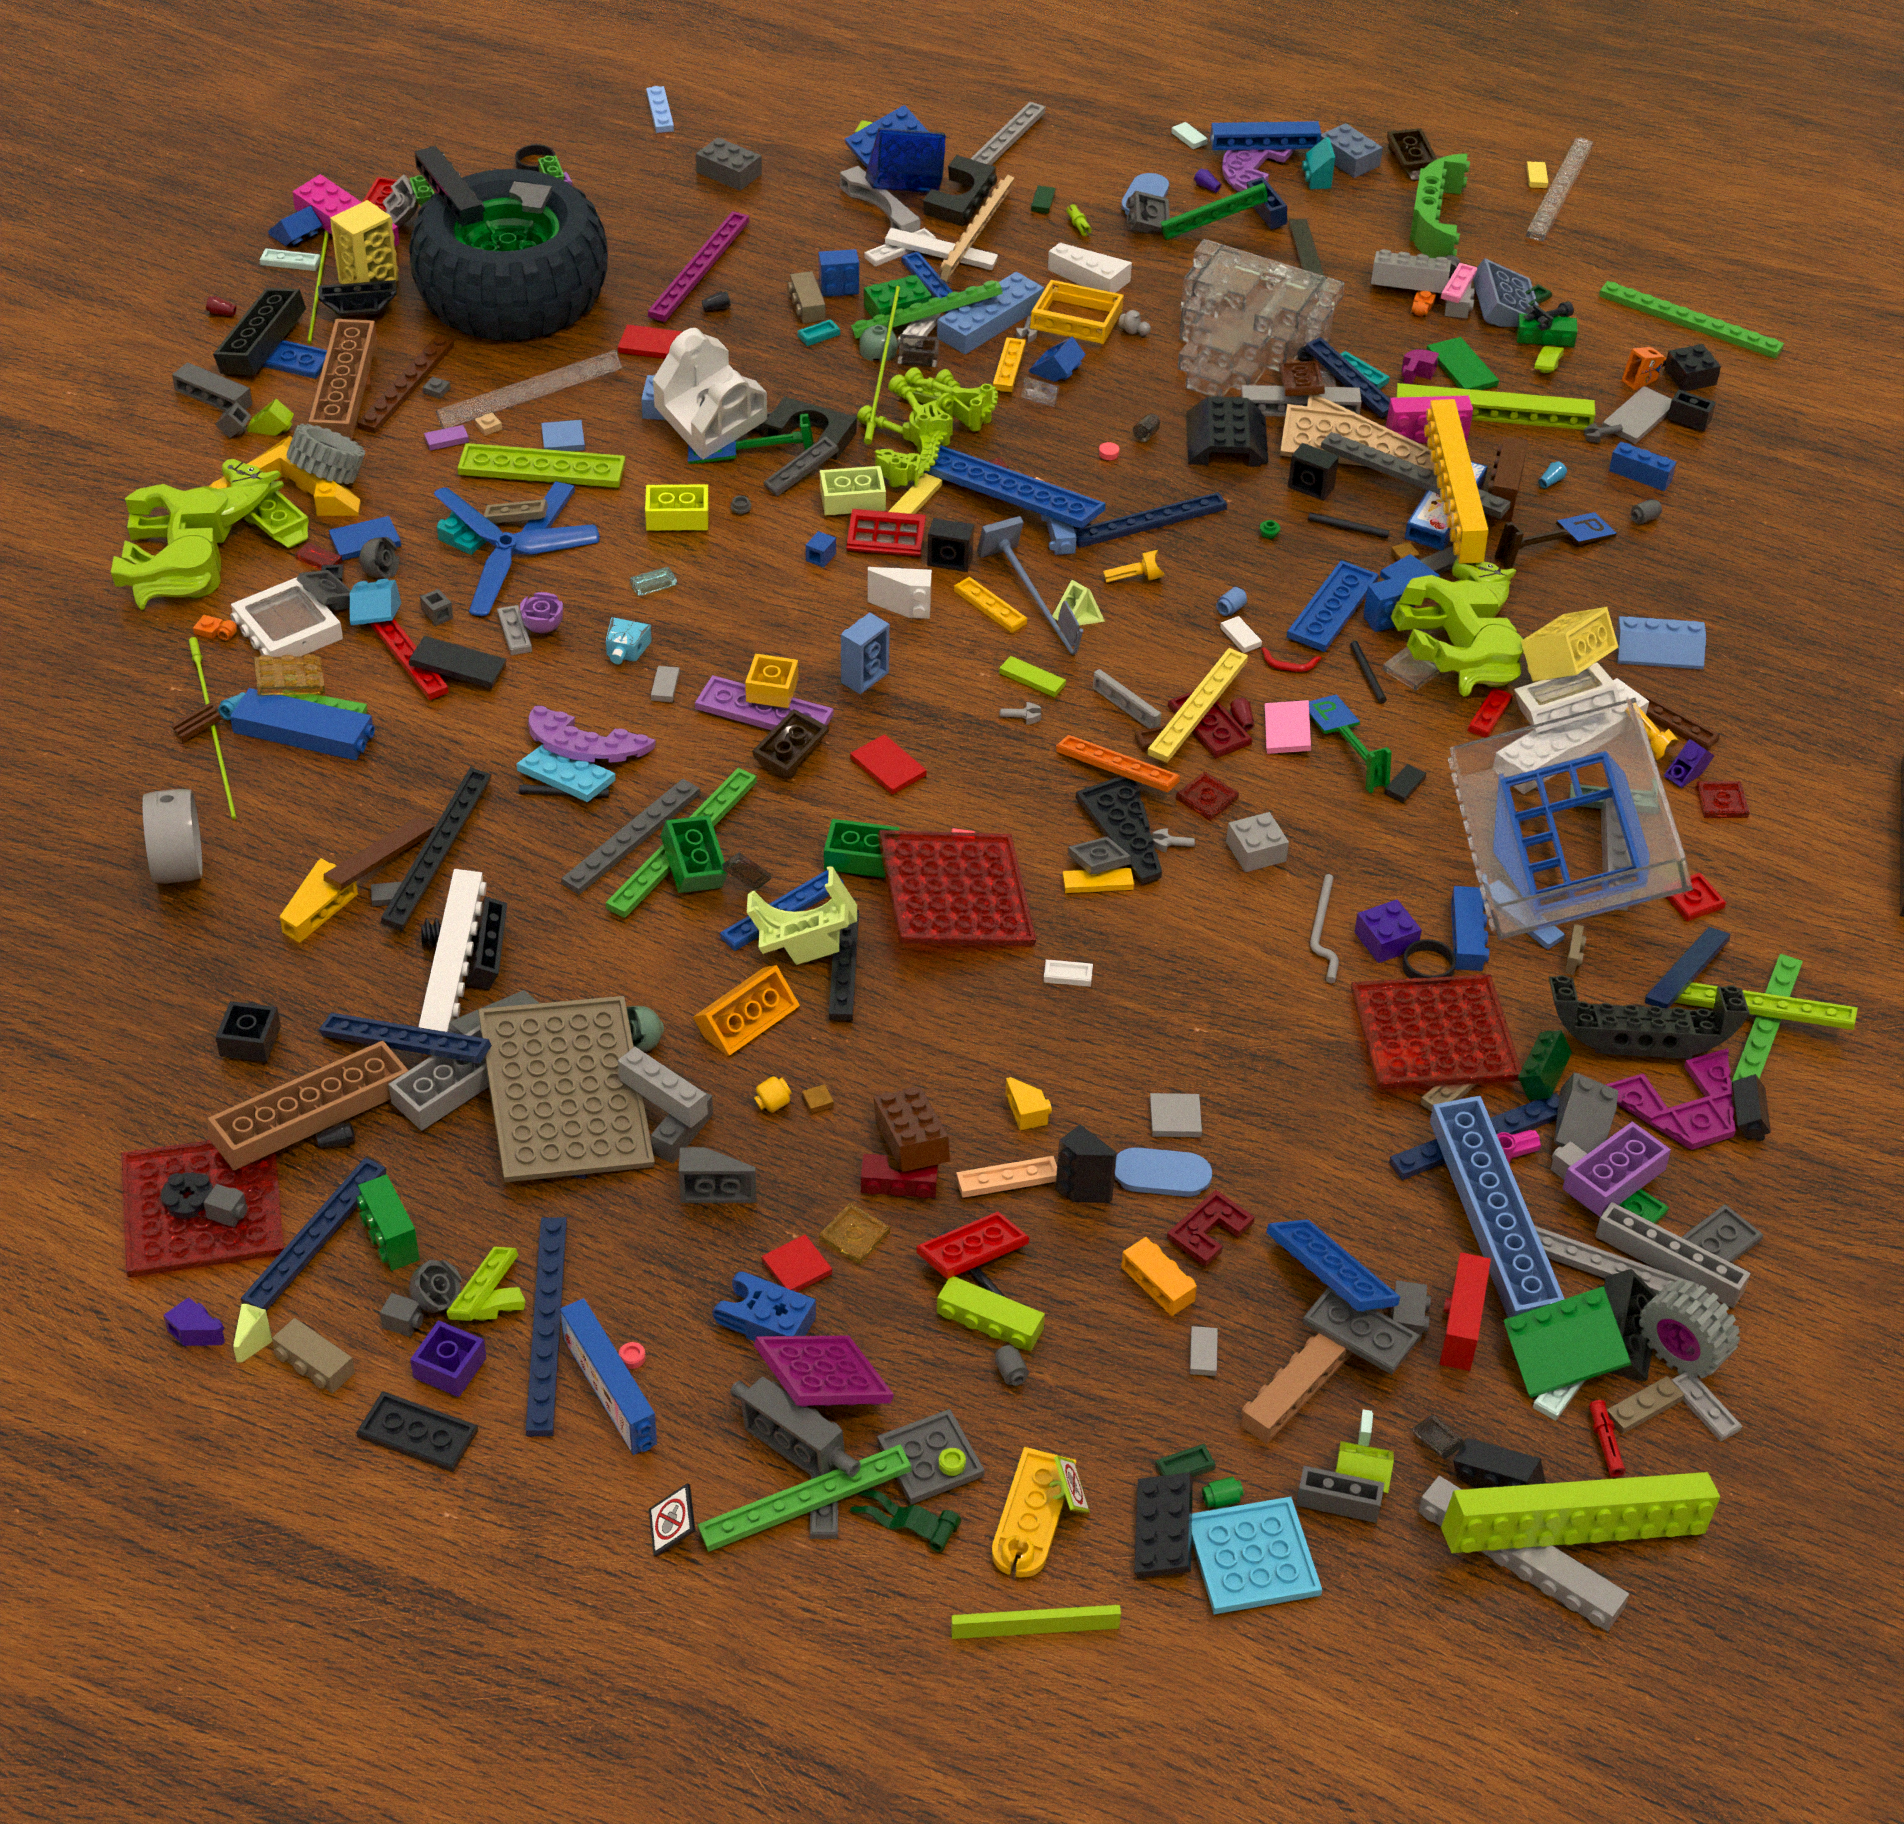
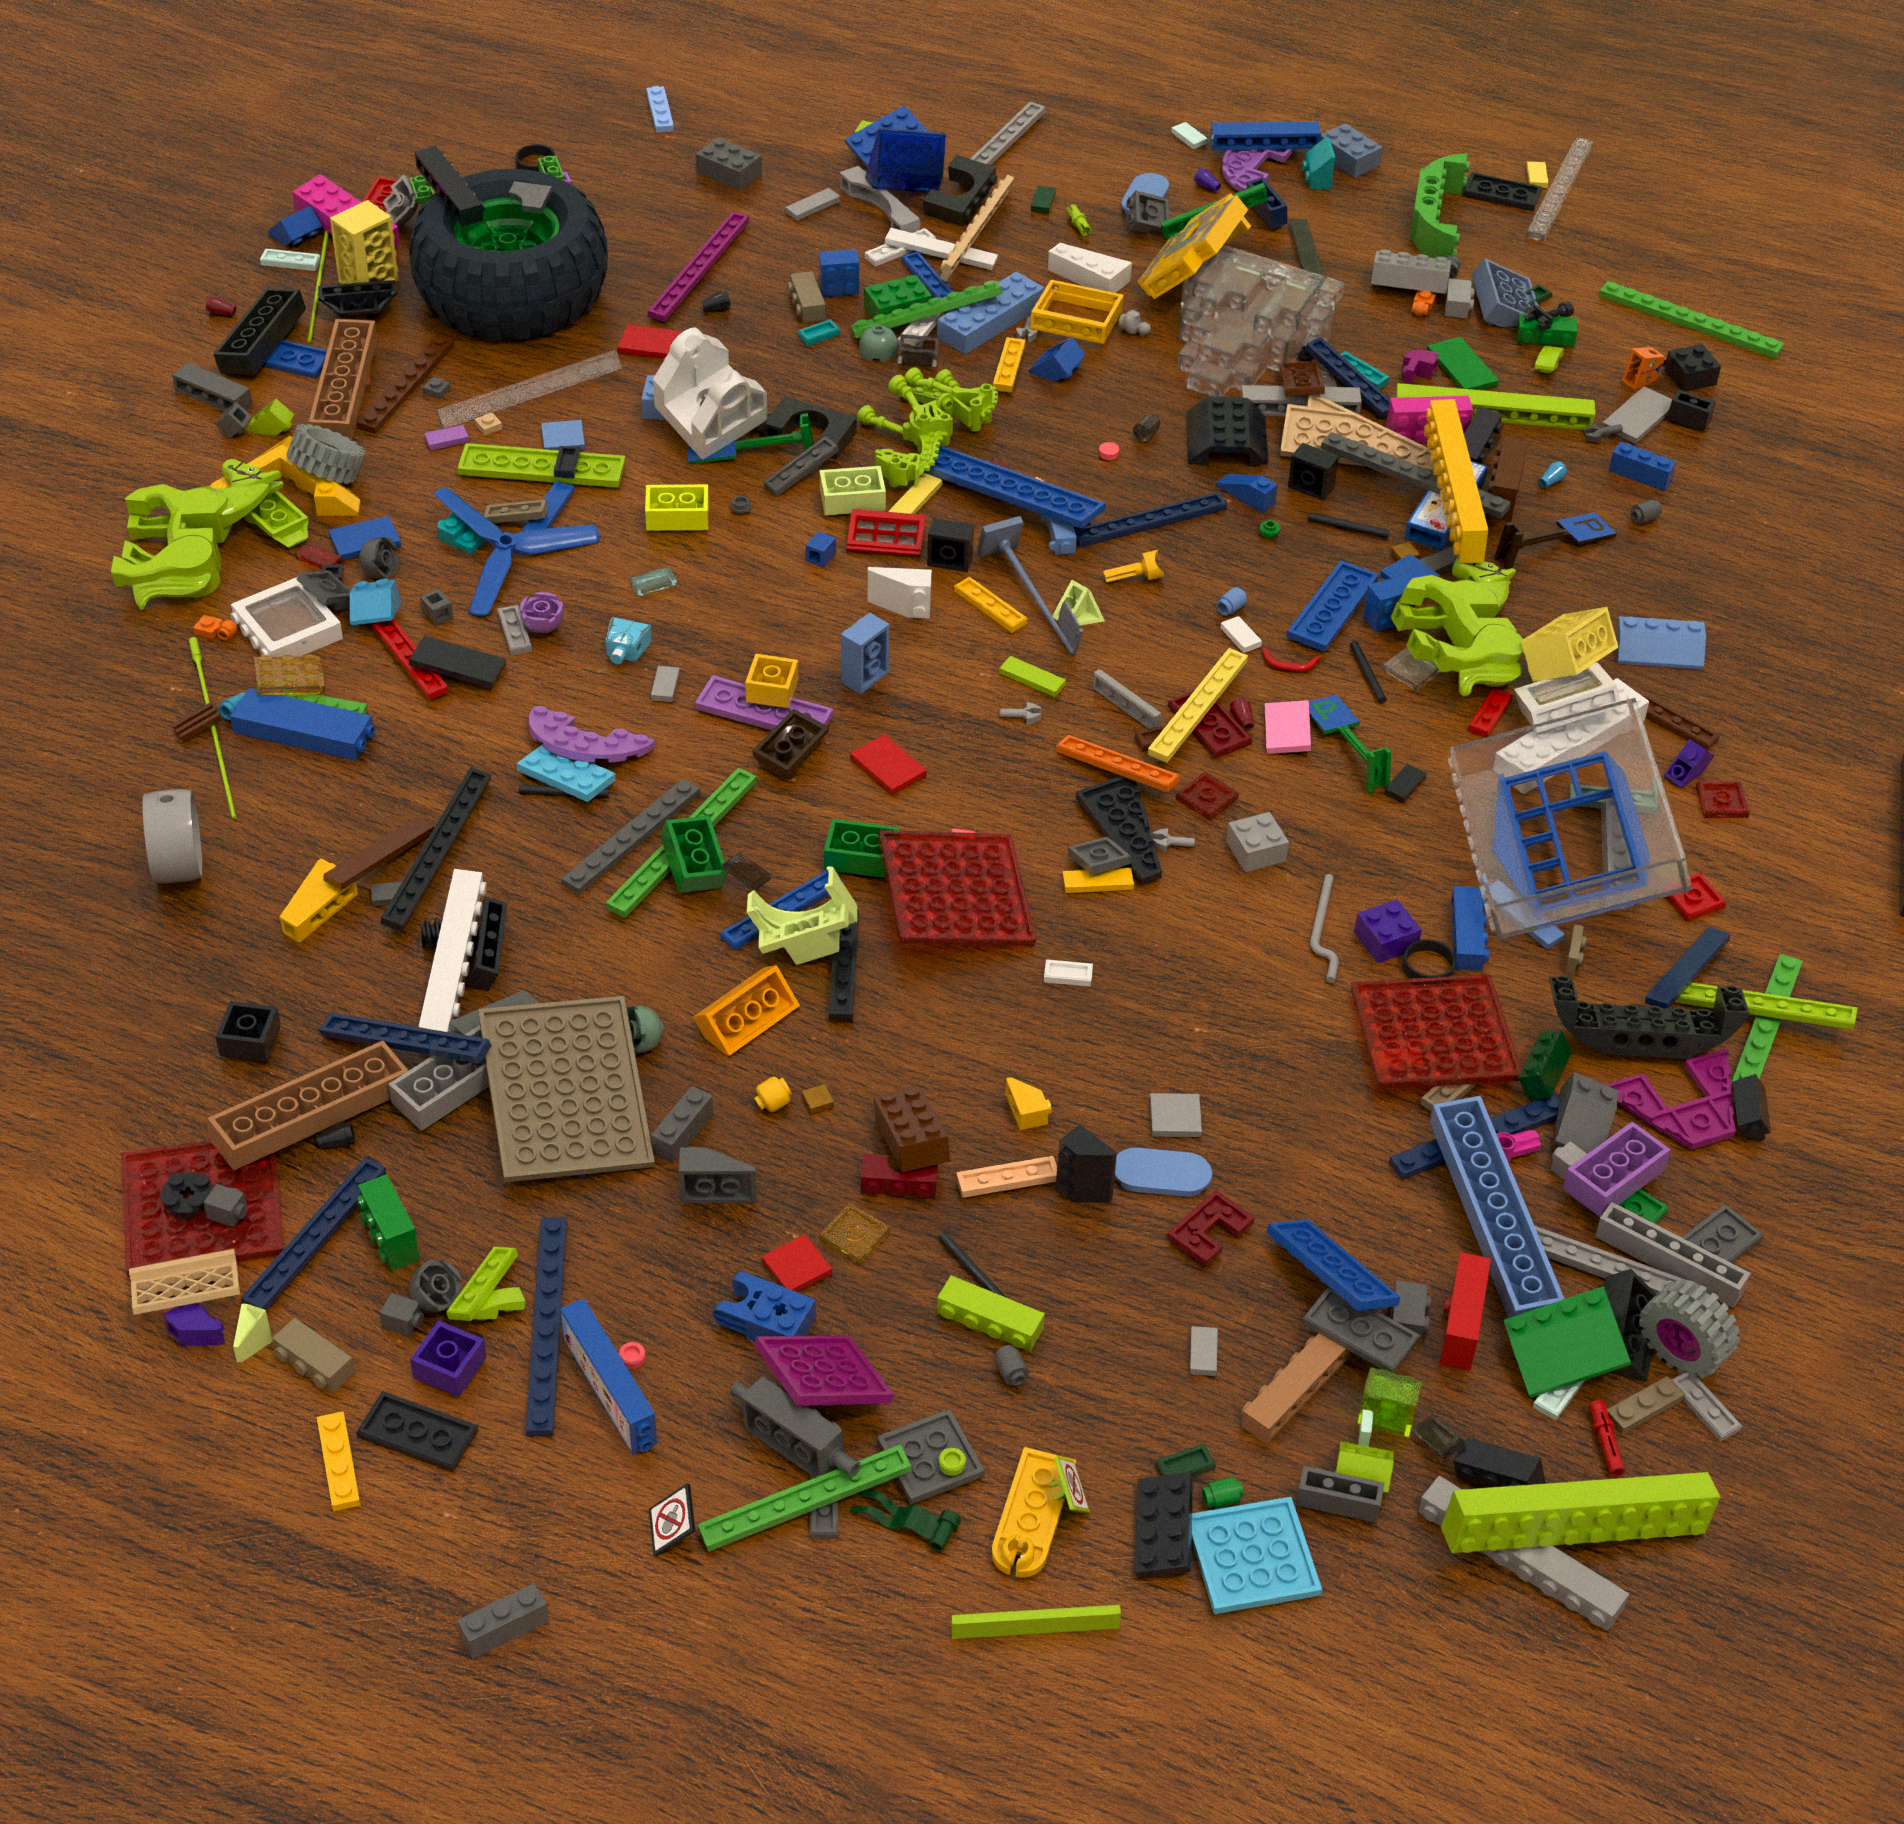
(176, 1274): none -> tan fence
(338, 1461): none -> yellow plate
(502, 1621): none -> dark grey brick
(567, 462): none -> black tile
(663, 1087): light grey brick -> none
(812, 204): none -> light grey tile
(870, 425): lime piece -> none
(972, 1245): red tile -> none
(1040, 391): clear hips -> none
(1159, 1276): light orange brick -> none
(1194, 245): none -> yellow panel
(1250, 489): none -> blue slope
(1391, 1400): none -> clear neon green brick
(1411, 150): dark brown slope -> none
(1459, 283): bright pink tile -> none
(1483, 434): none -> black wedge
(1502, 191): none -> black tile
(1659, 741): yellow piece -> none

